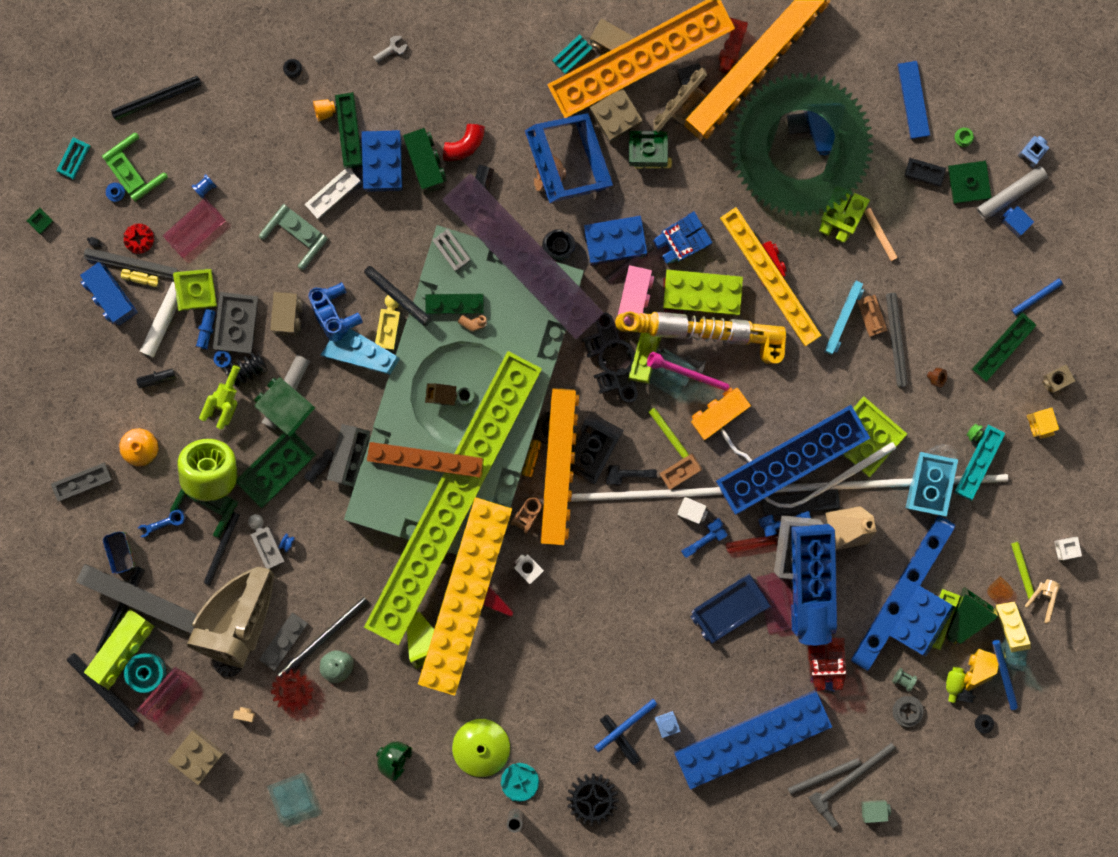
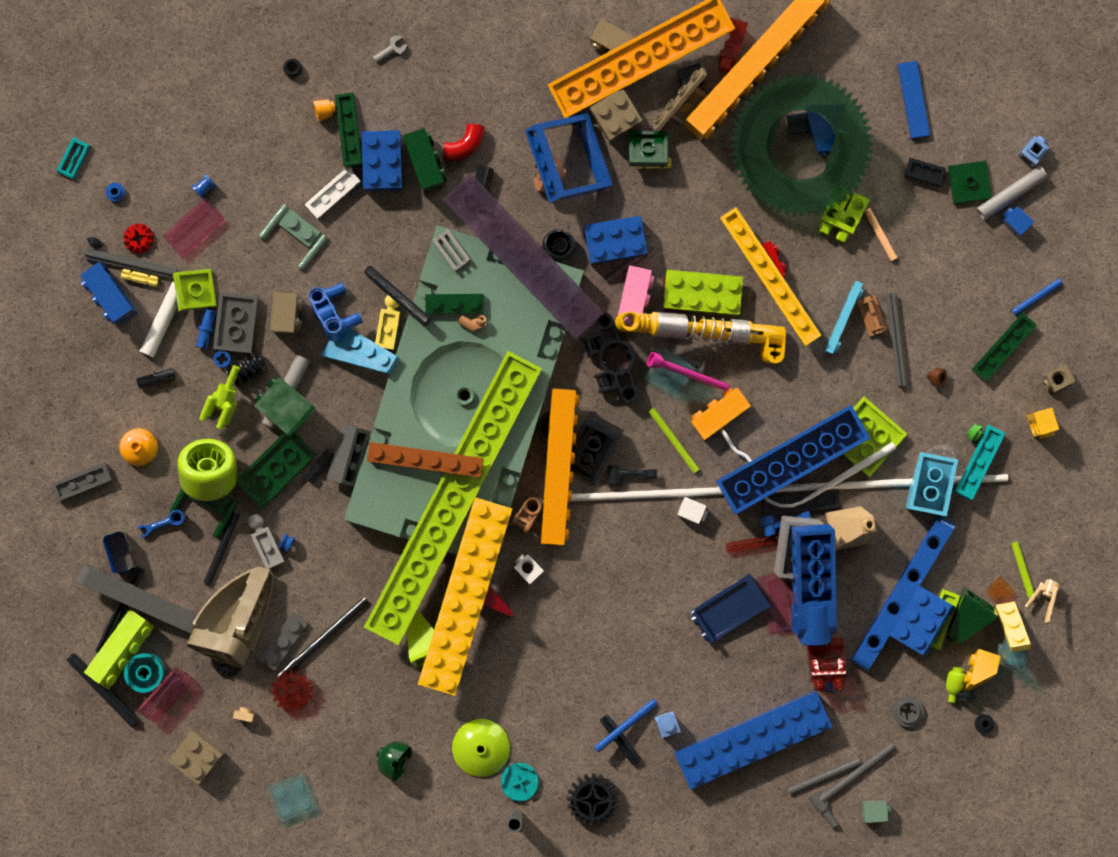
(40, 221): dark green plate -> none
(126, 172): bright green plate -> none
(156, 97): black axle -> none
(336, 666): sand green hair -> none
(440, 394): dark brown brick -> none
(531, 458): yellow axle -> none
(575, 51): teal tile -> none
(640, 371): lime plate -> none
(676, 240): blue hips -> none
(681, 471): medium nougat plate -> none
(716, 531): blue brick -> none
(904, 679): sand green bush -> none
(964, 137): bright green plate -> none
(1005, 674): blue bar -> none
(1068, 548): white brick -> none

